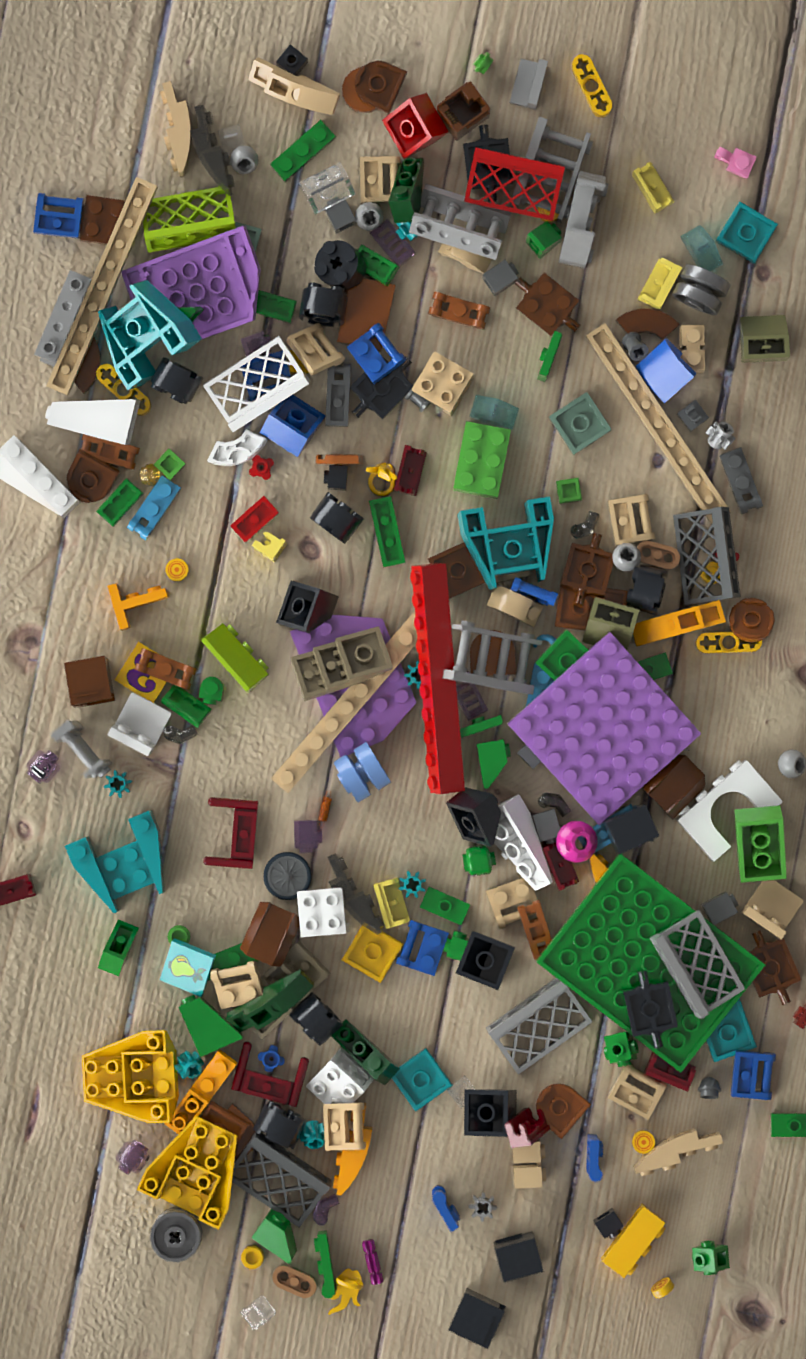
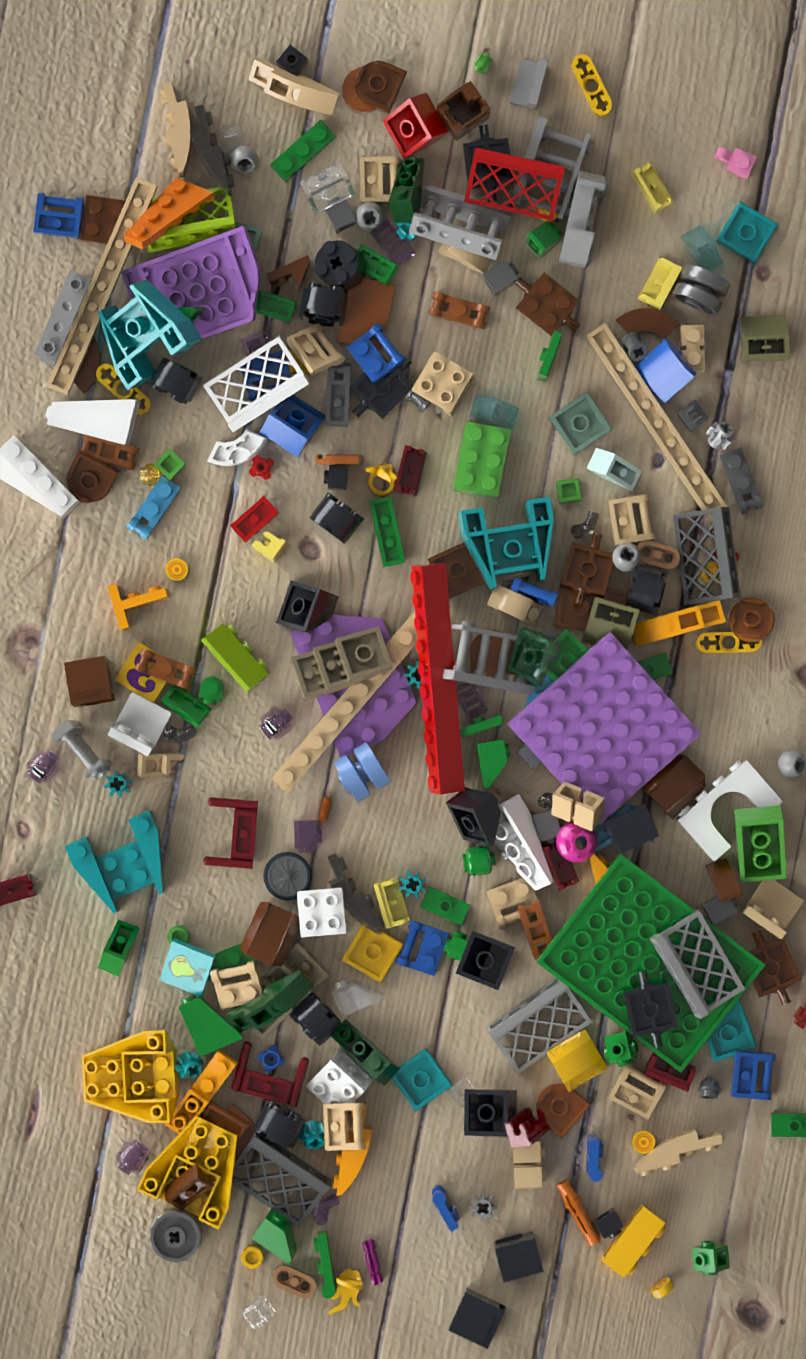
(119, 502): green plate -> none
(157, 764): none -> tan slope
(167, 211): none -> orange wing
(187, 1187): none -> reddish brown slope
(276, 723): none -> head
(296, 269): none -> reddish brown slope
(354, 996): none -> clear slope
(533, 655): none -> clear green slope
(568, 806): none -> tan piece
(576, 1060): none -> yellow slope
(577, 1210): none -> orange pin
(614, 469): none -> light aqua slope
(723, 880): none -> reddish brown slope

